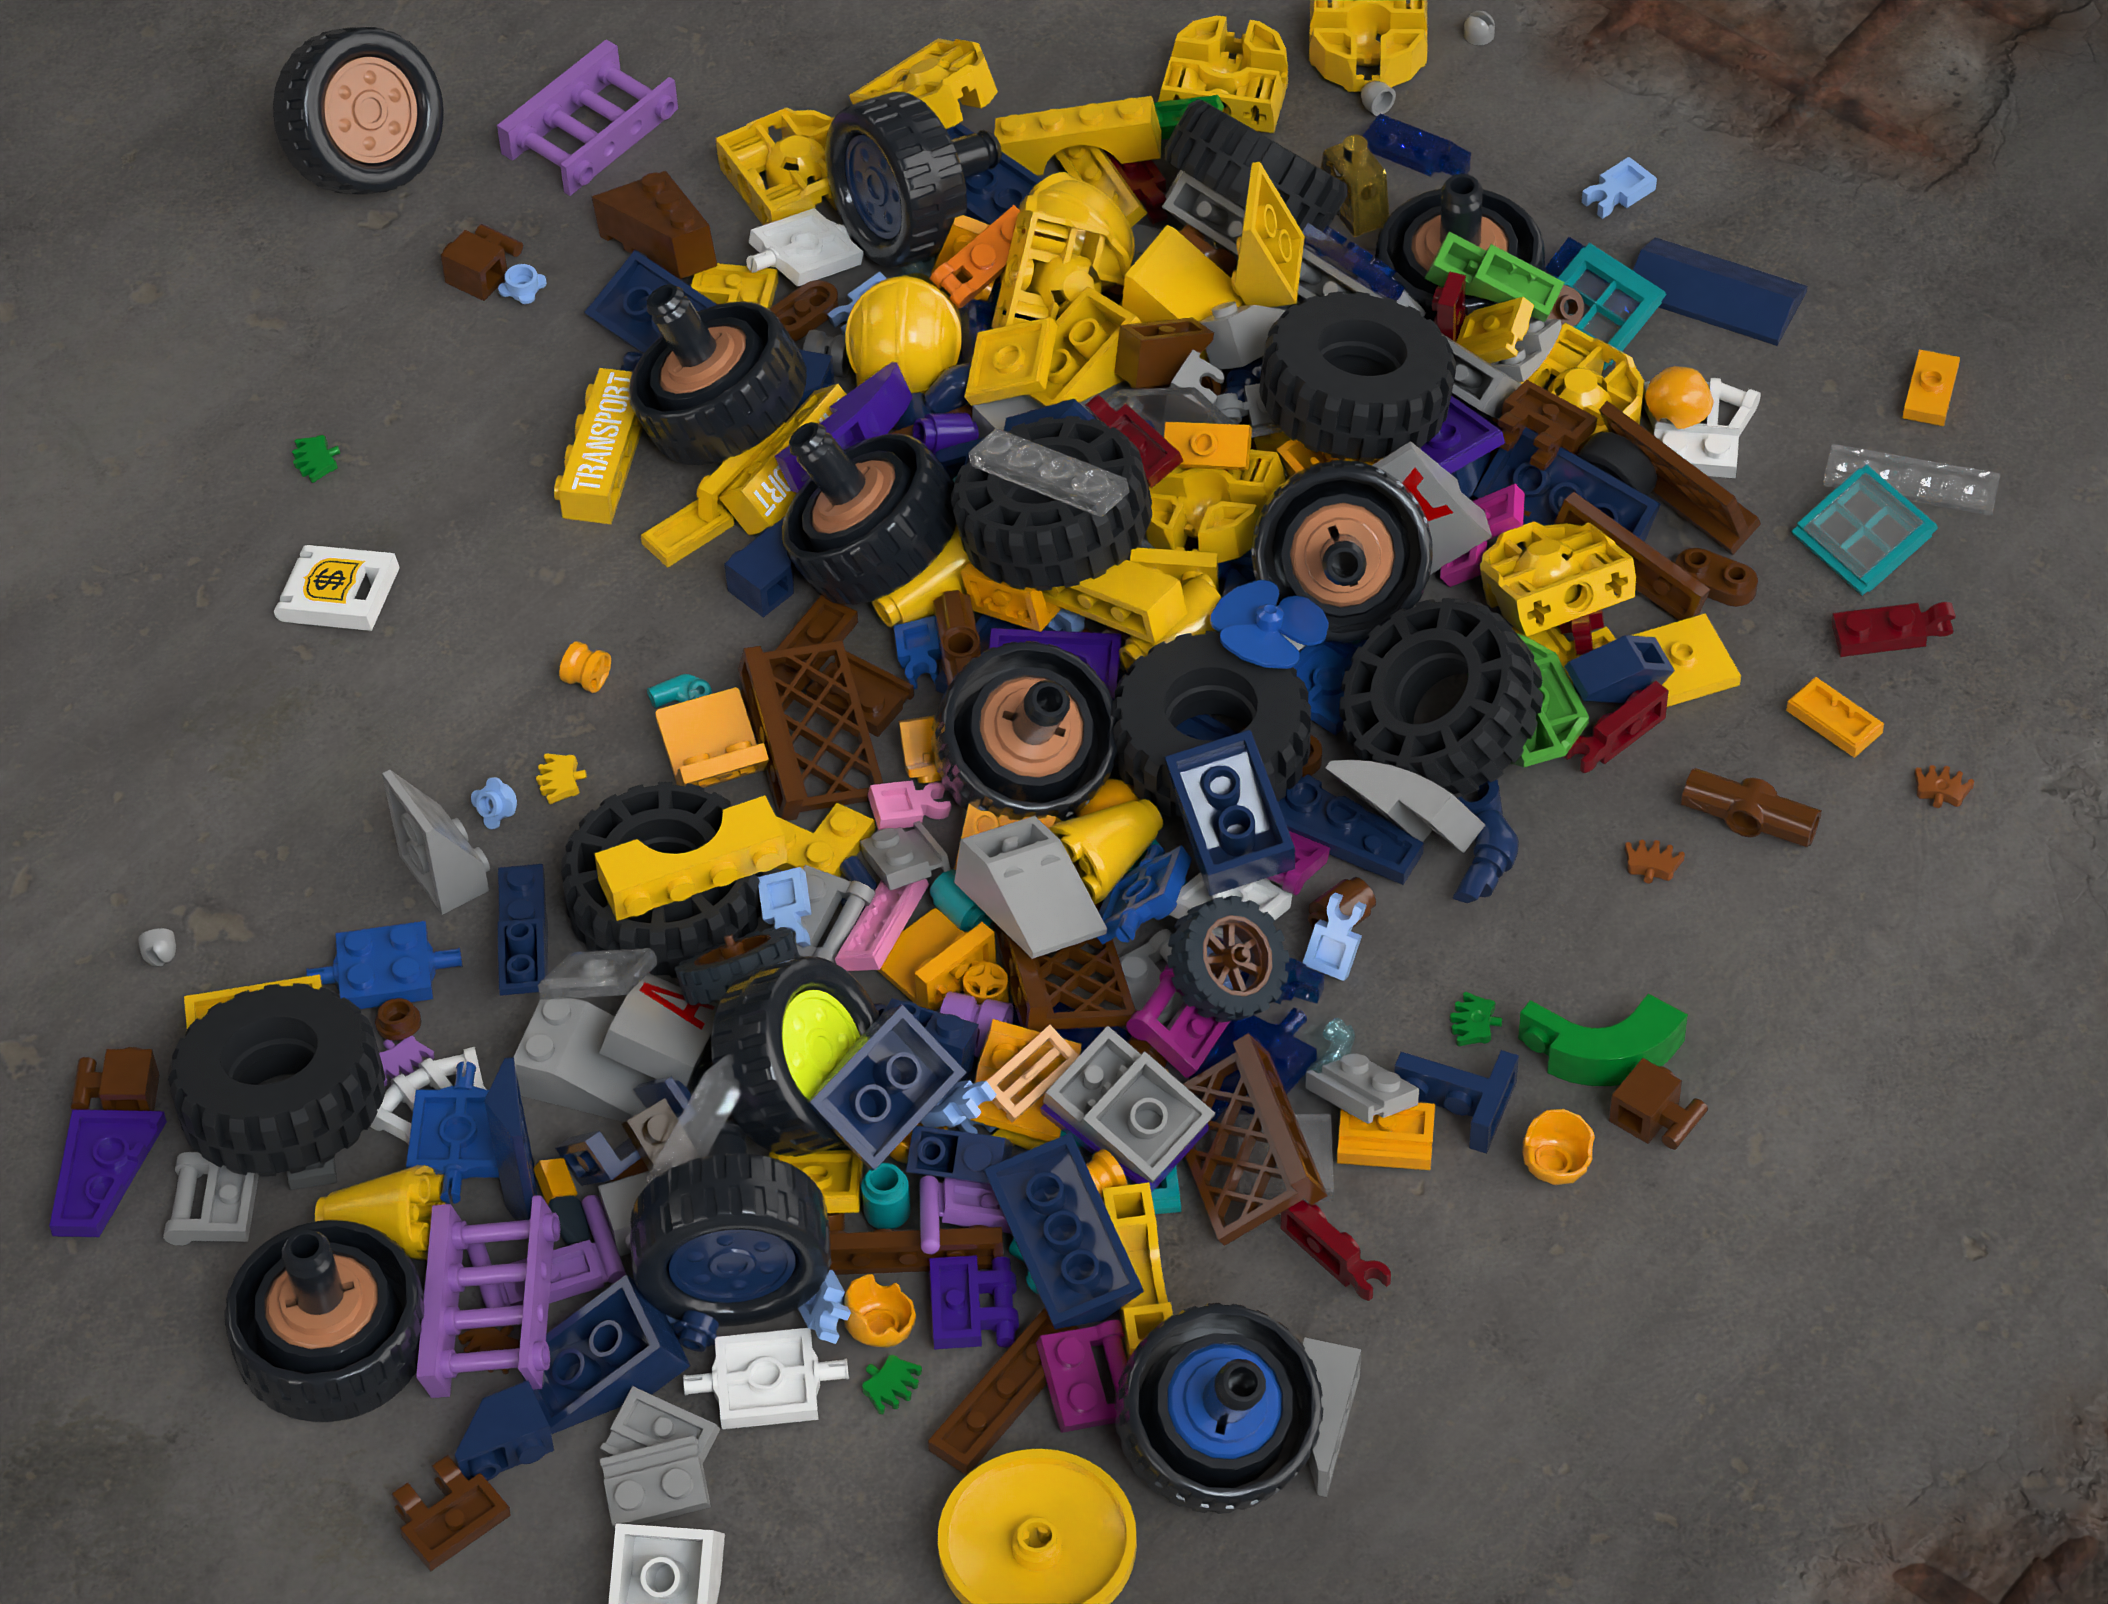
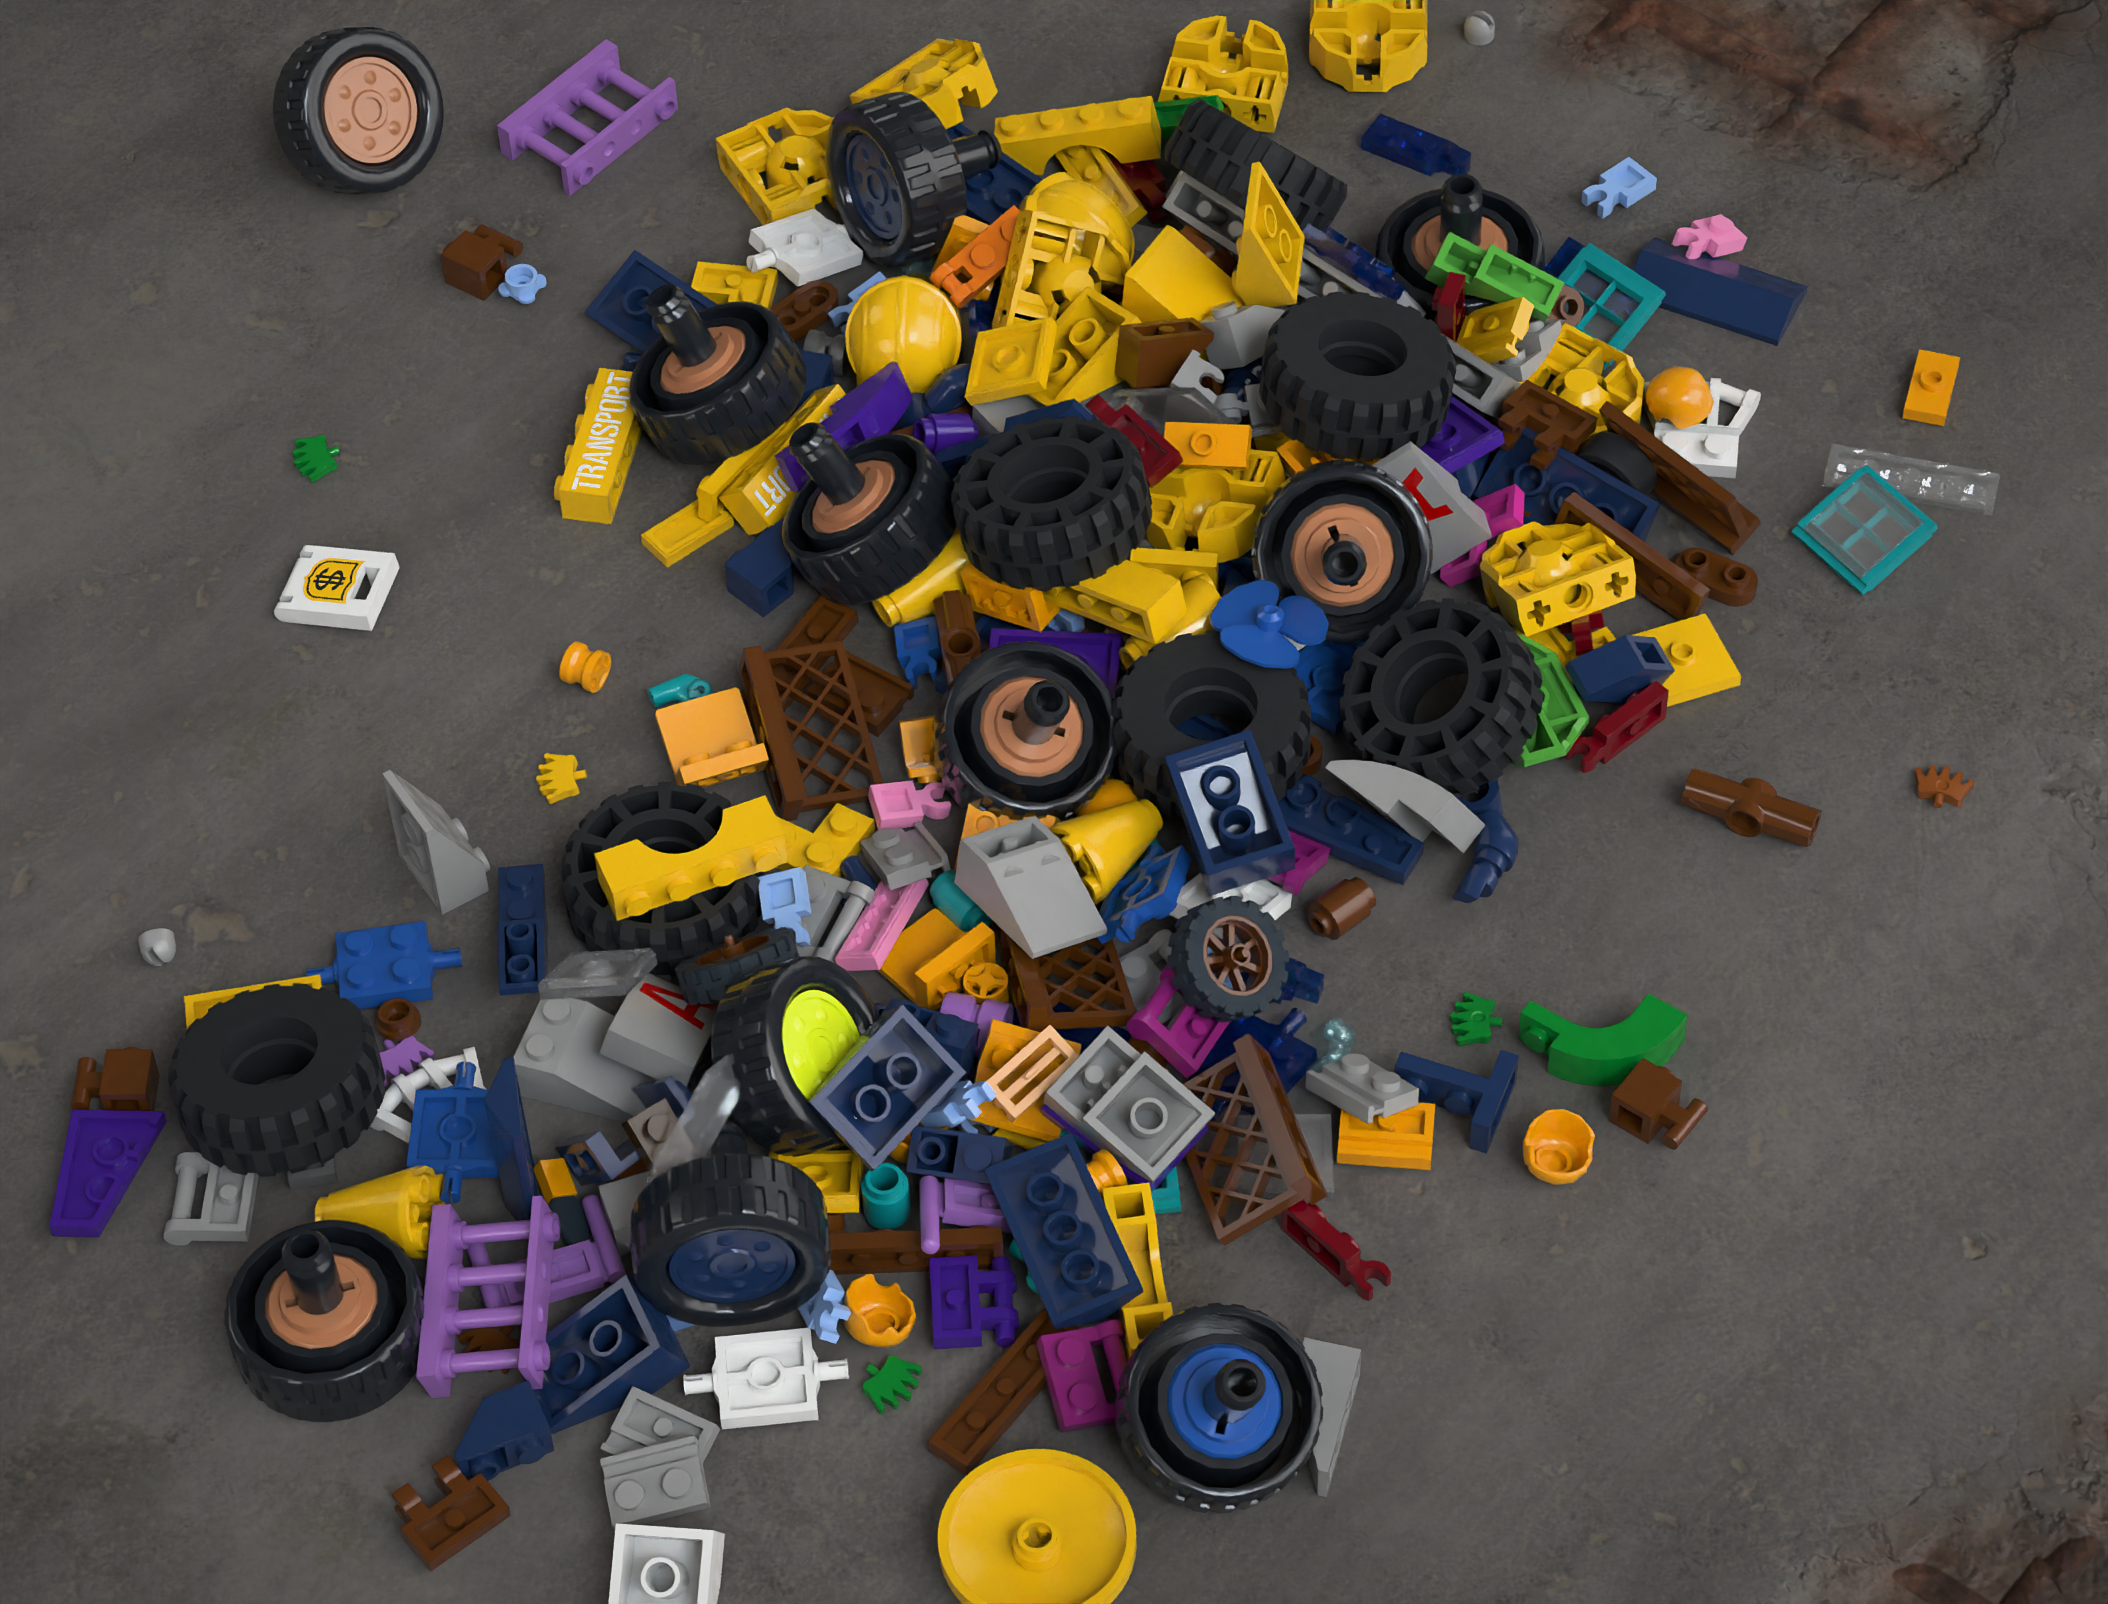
(494, 802): light blue plate -> none
(658, 222): reddish brown wedge -> none
(696, 1330): dark blue plate -> none
(1049, 472): clear plate -> none
(1333, 942): light blue plate -> none
(1366, 182): clear yellow torso -> none
(1378, 97): light grey hinge -> none
(1651, 862): dark orange piece -> none
(1712, 234): none -> bright pink plate
(1835, 717): light orange plate -> none
(1890, 628): dark red plate -> none

